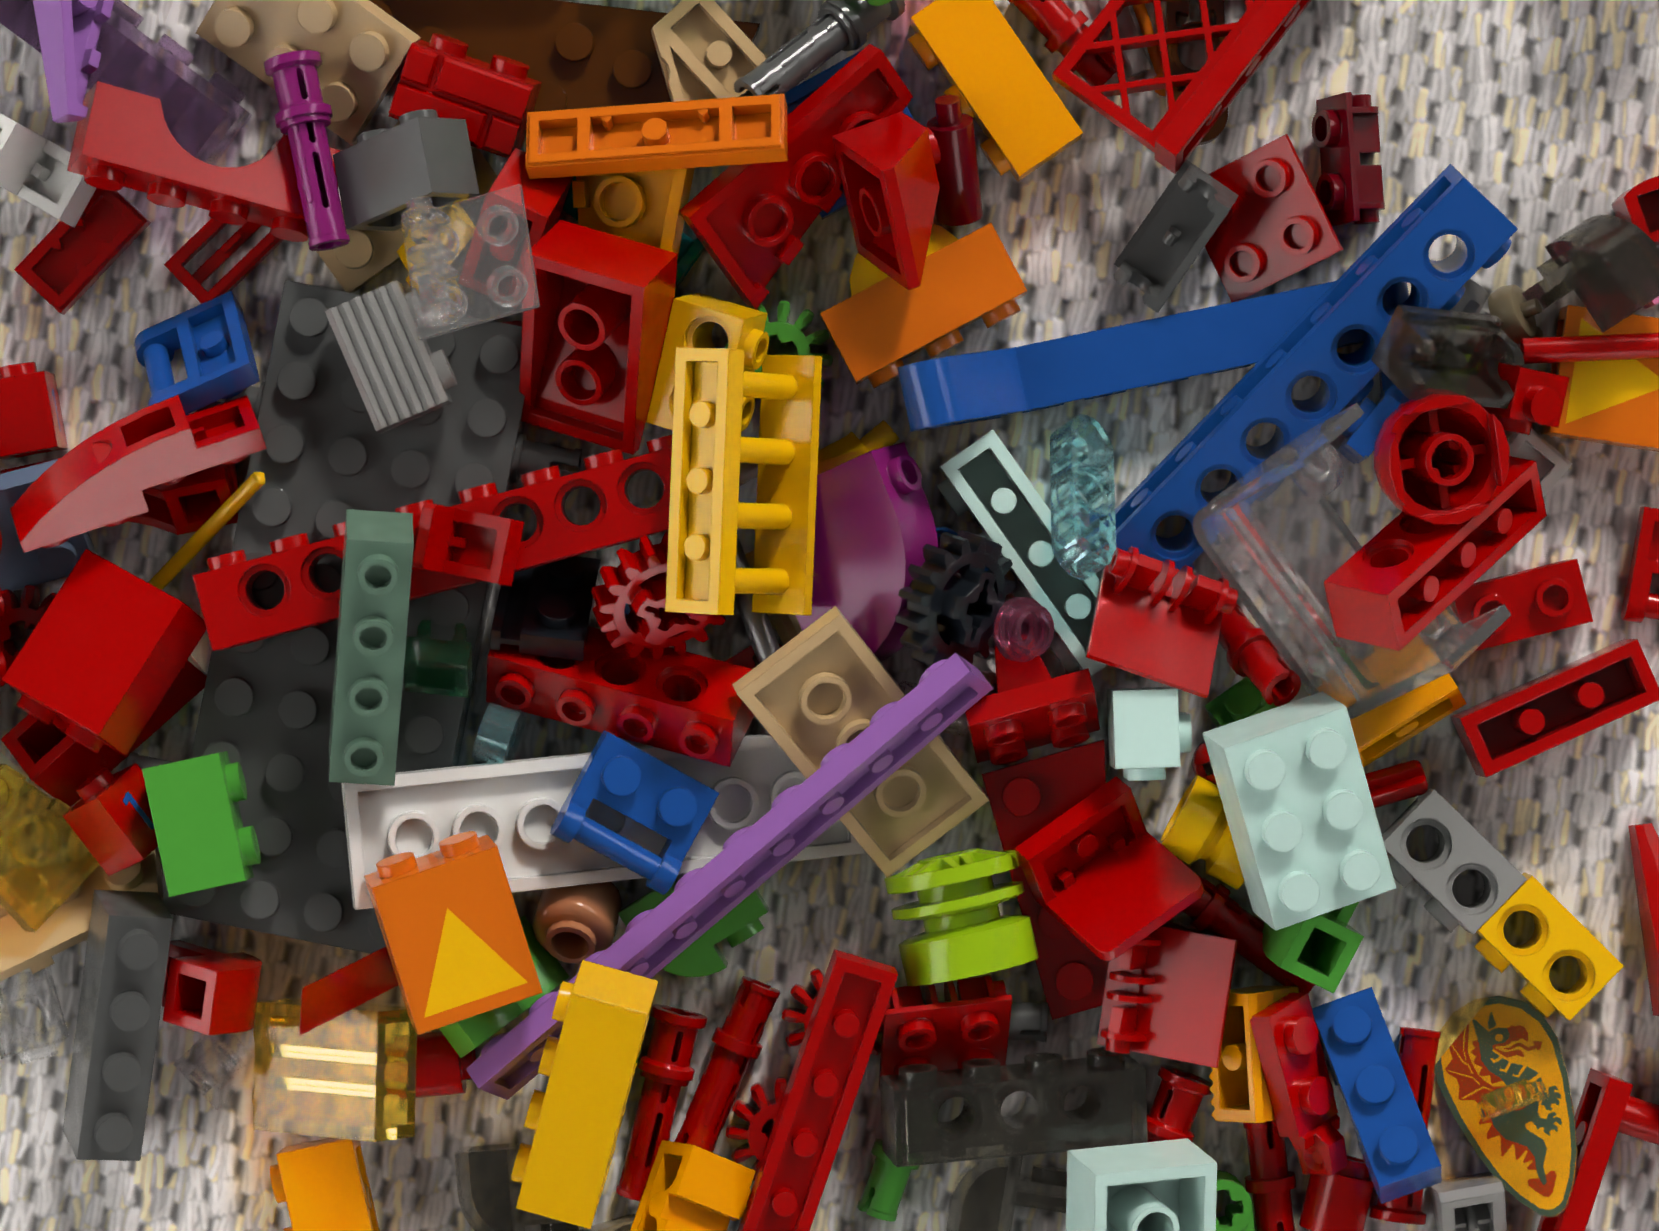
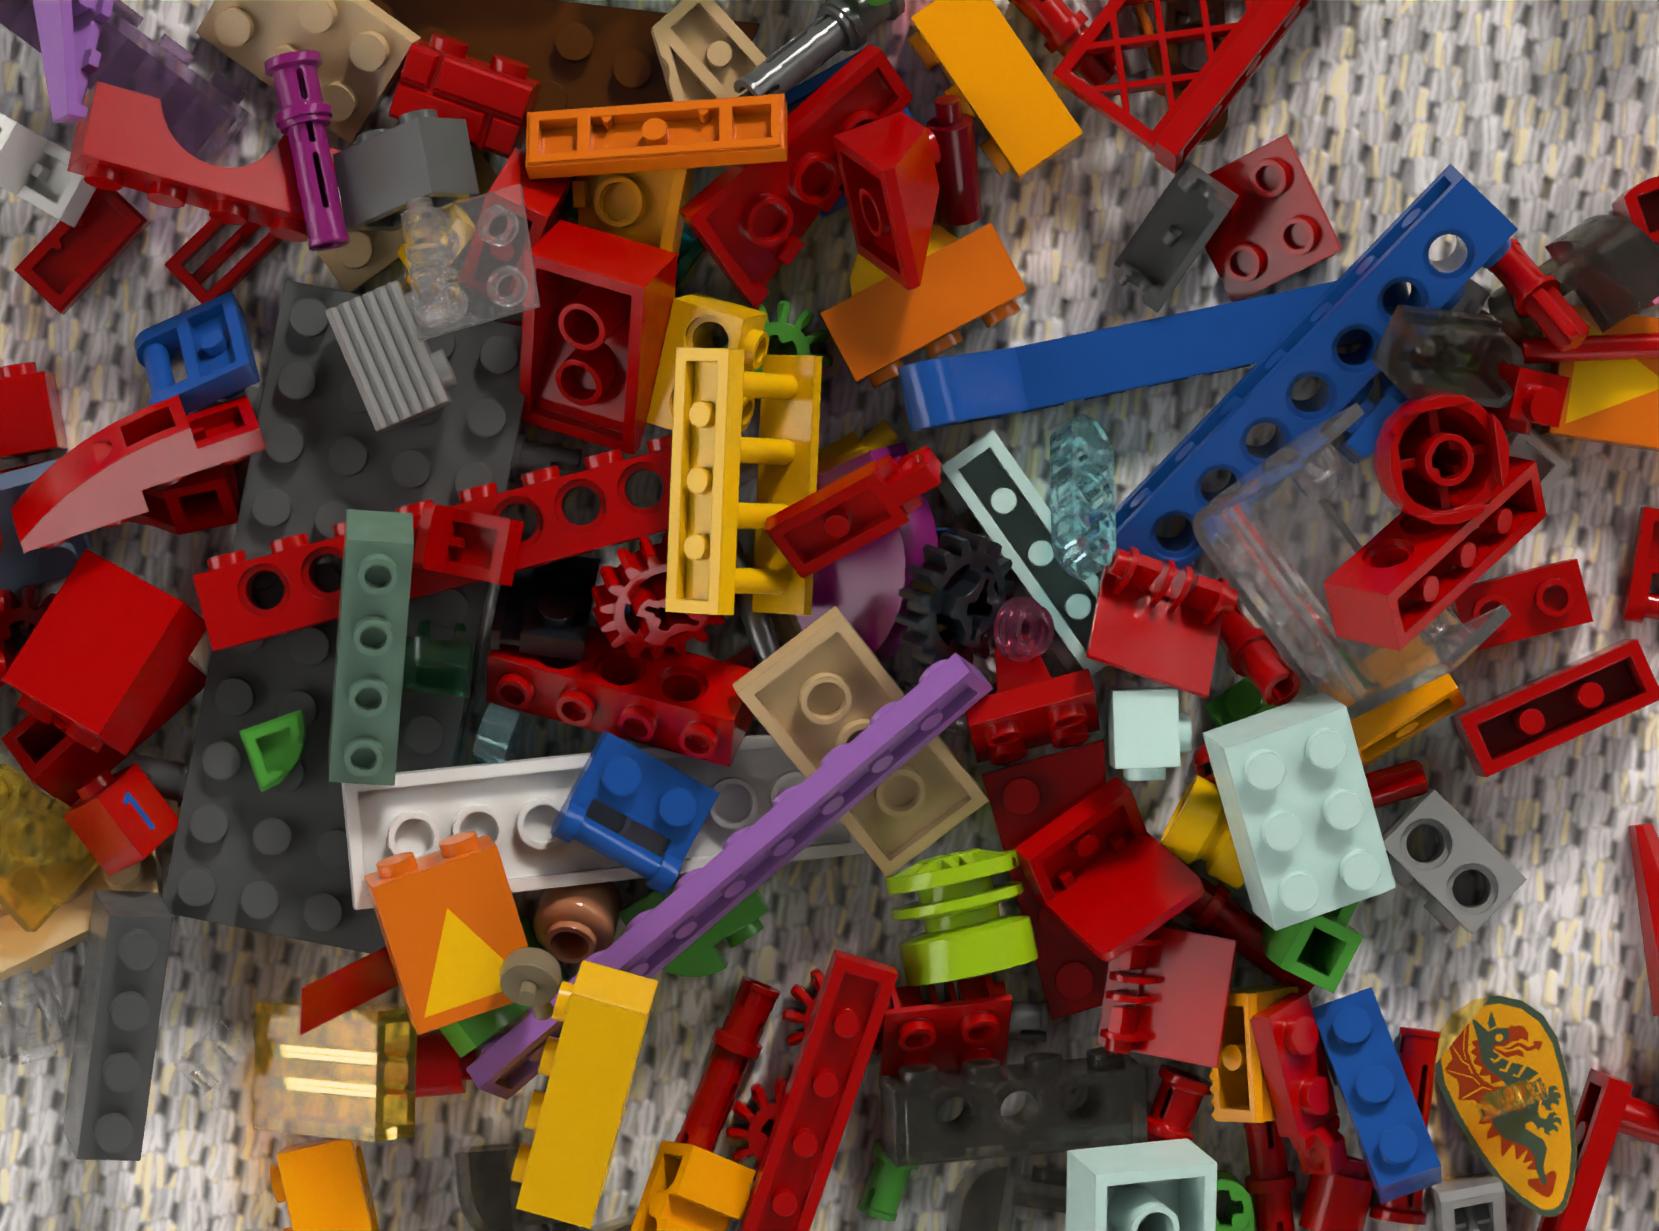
(201, 823): bright green brick -> none
(208, 530): yellow axle -> none
(210, 989): red brick -> none
(275, 747): none -> bright green tile
(531, 979): none -> dark tan piece
(664, 1073): red pin -> none
(853, 510): none -> red hinge
(1343, 131): dark red hinge -> none
(1540, 298): none -> red axle
(1554, 936): yellow brick -> none

